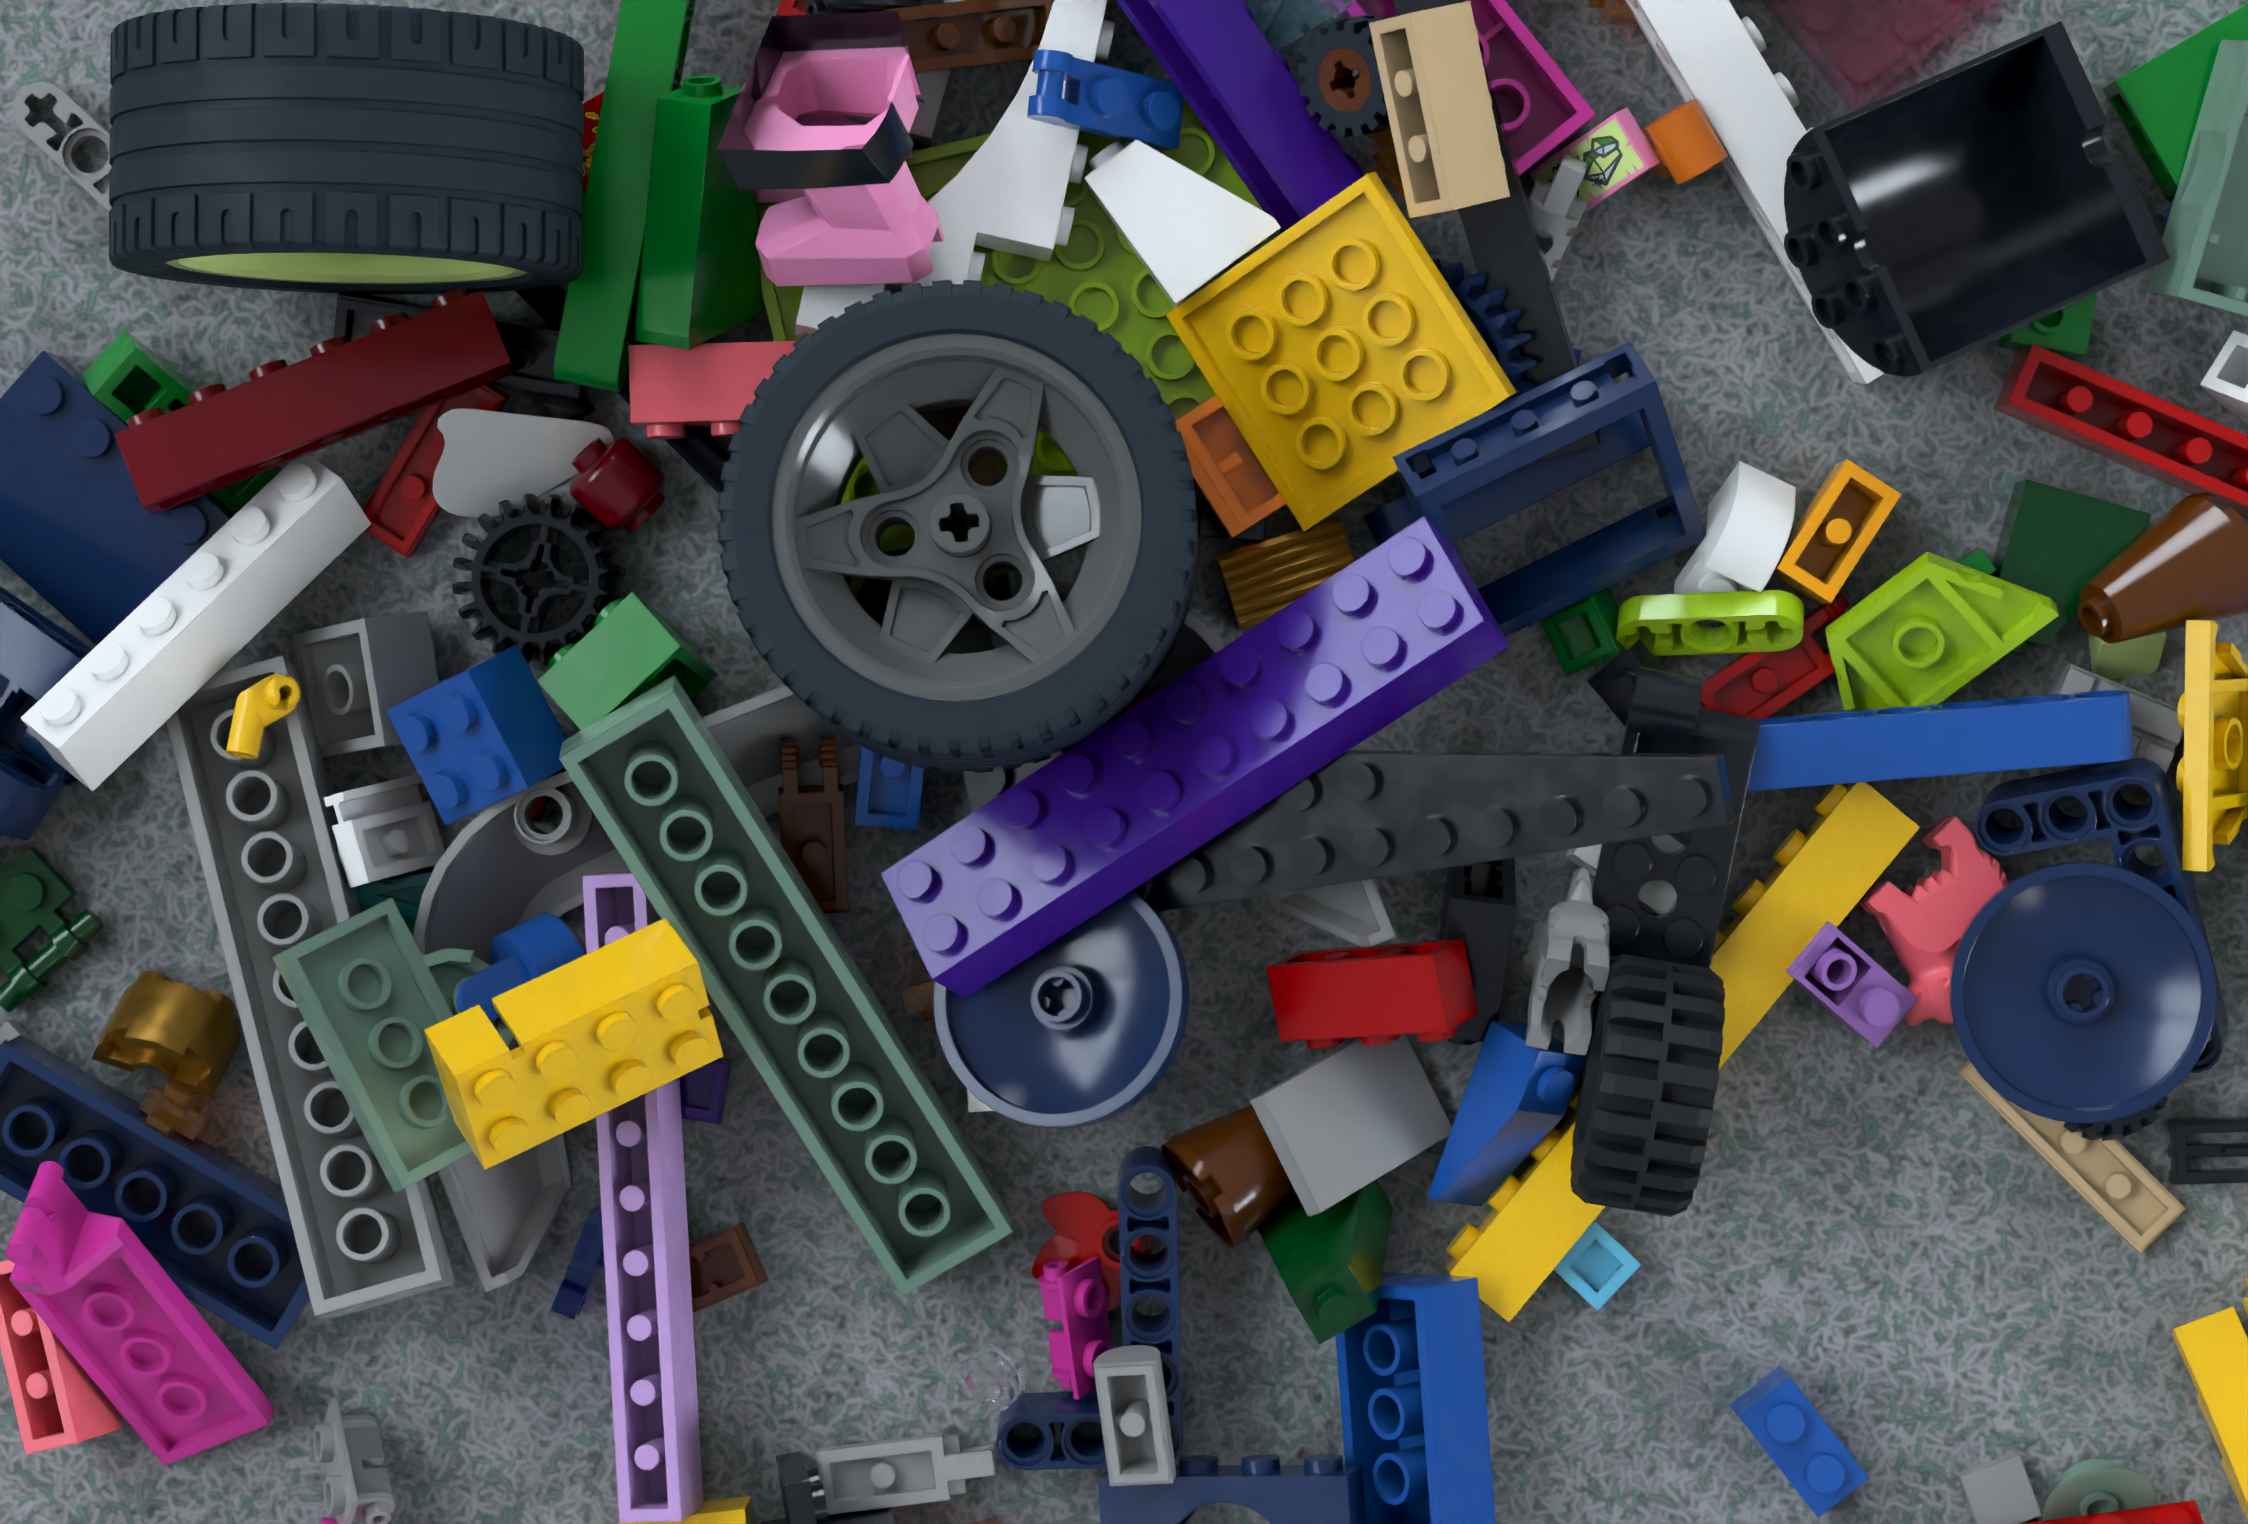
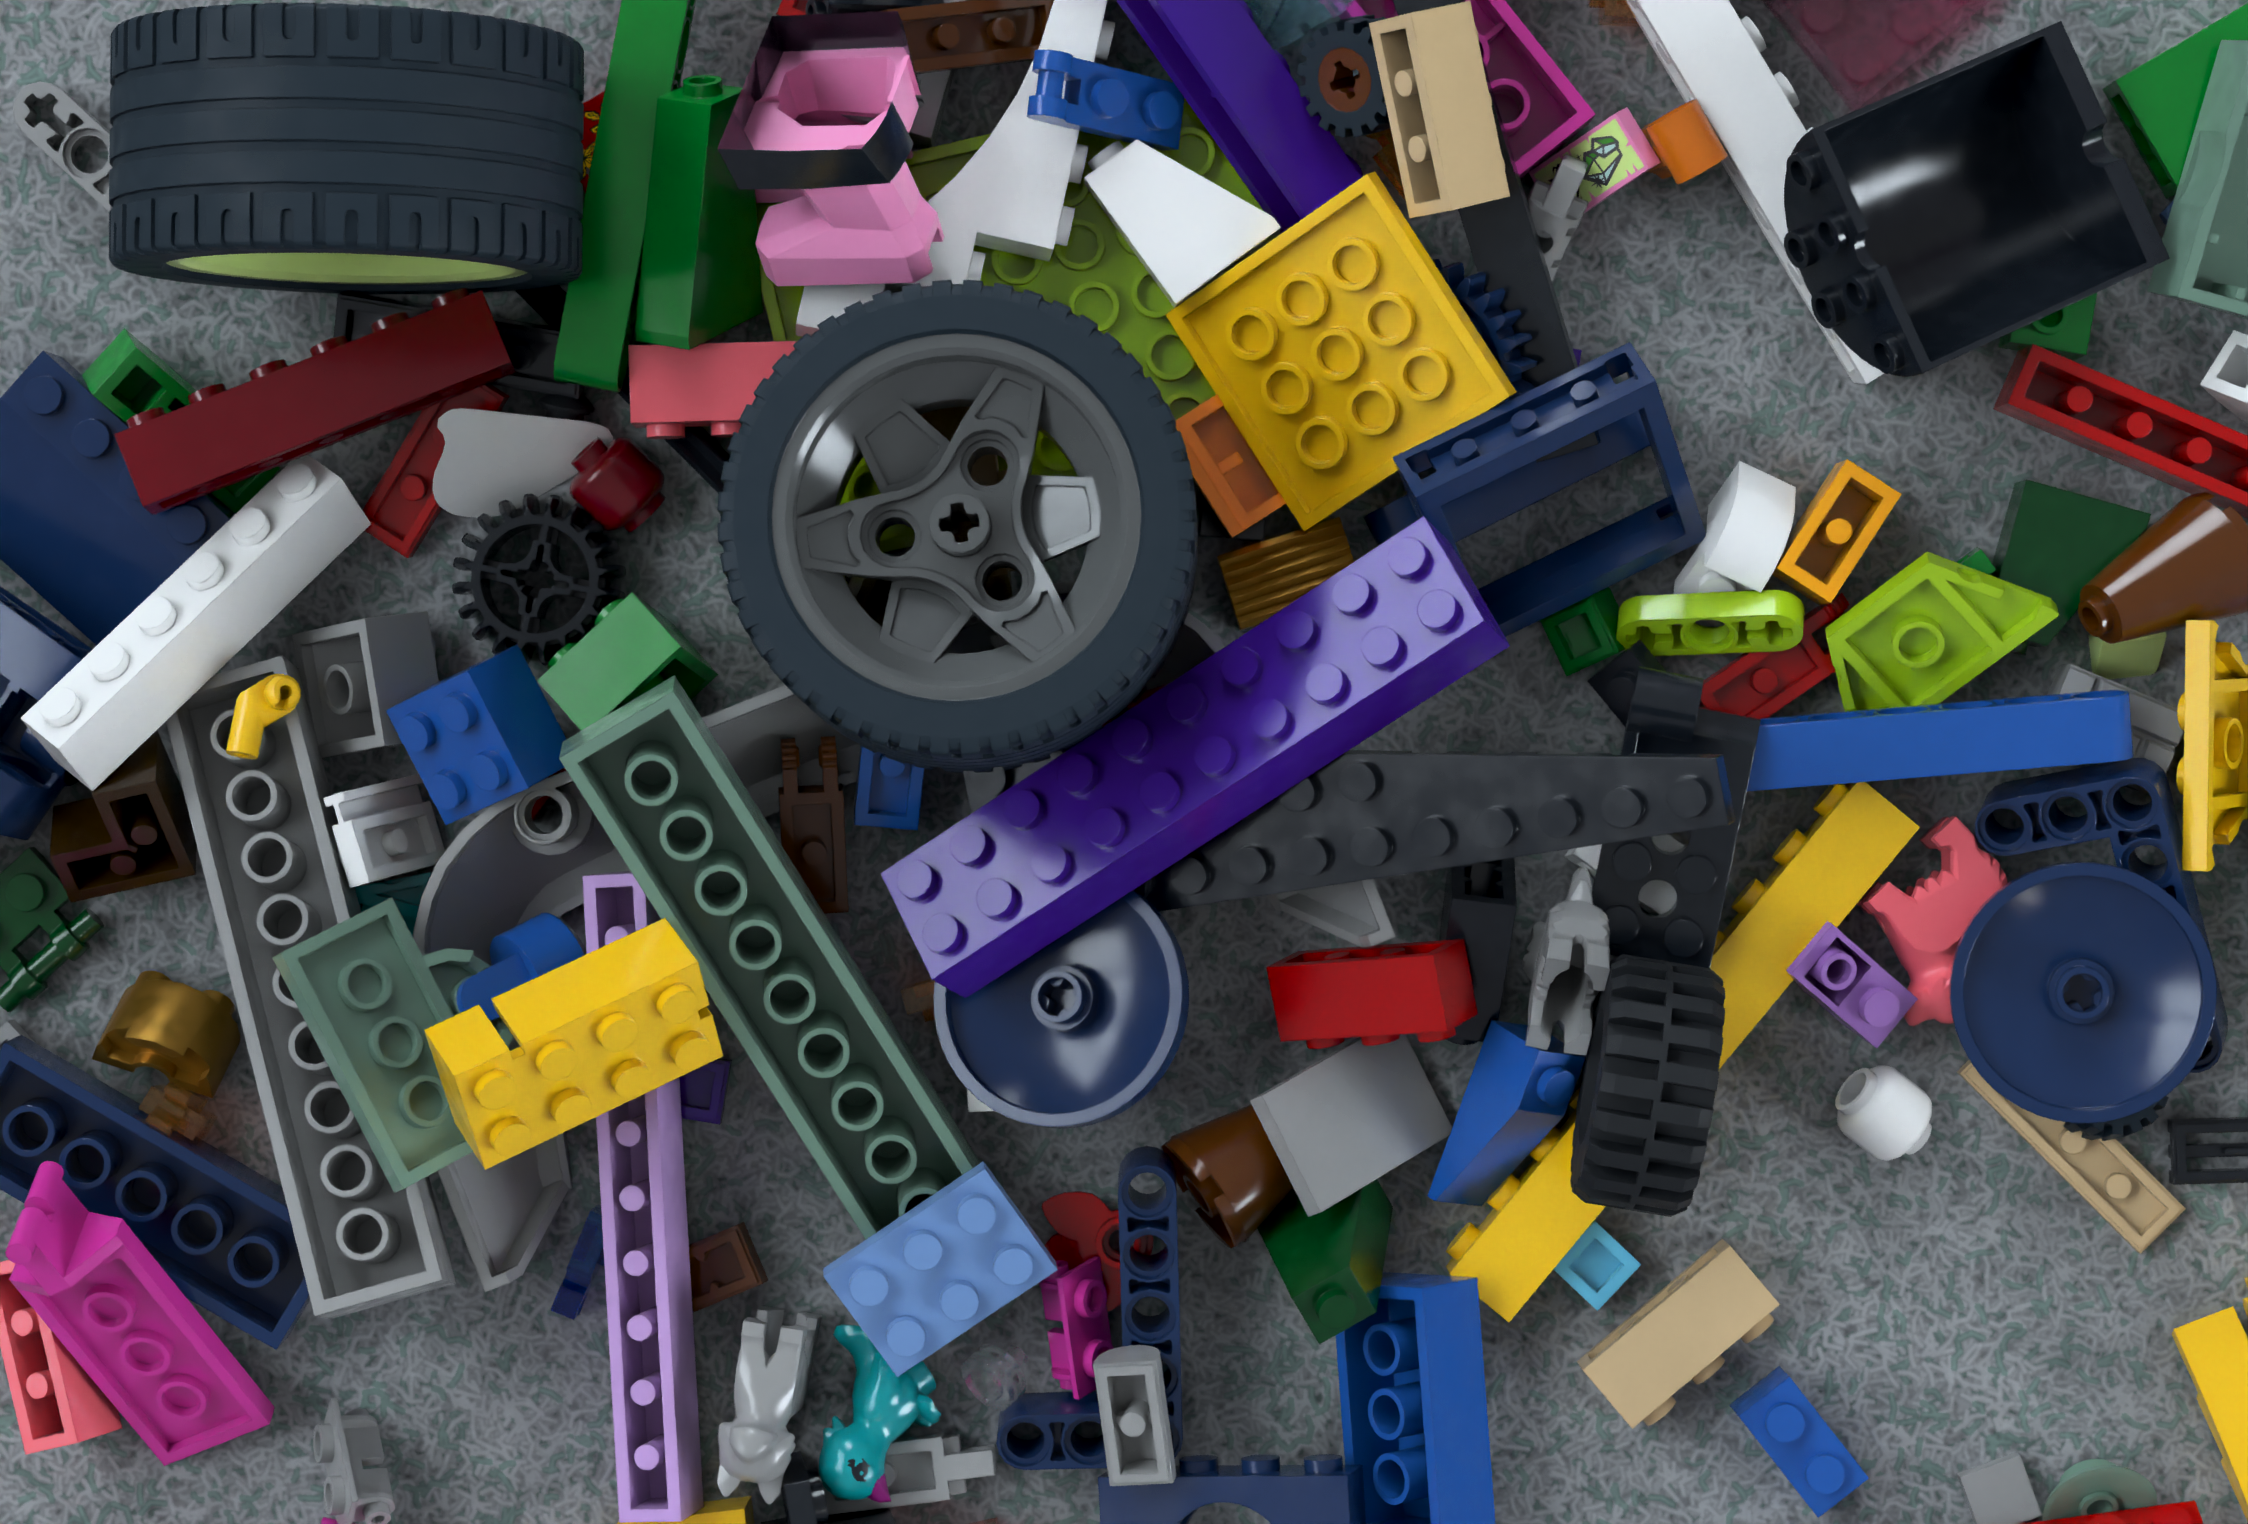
(129, 830): none -> dark brown brick
(768, 1391): none -> light grey animal
(882, 1411): none -> teal animal
(940, 1269): none -> medium blue plate
(1679, 1335): none -> tan brick
(1884, 1112): none -> white head

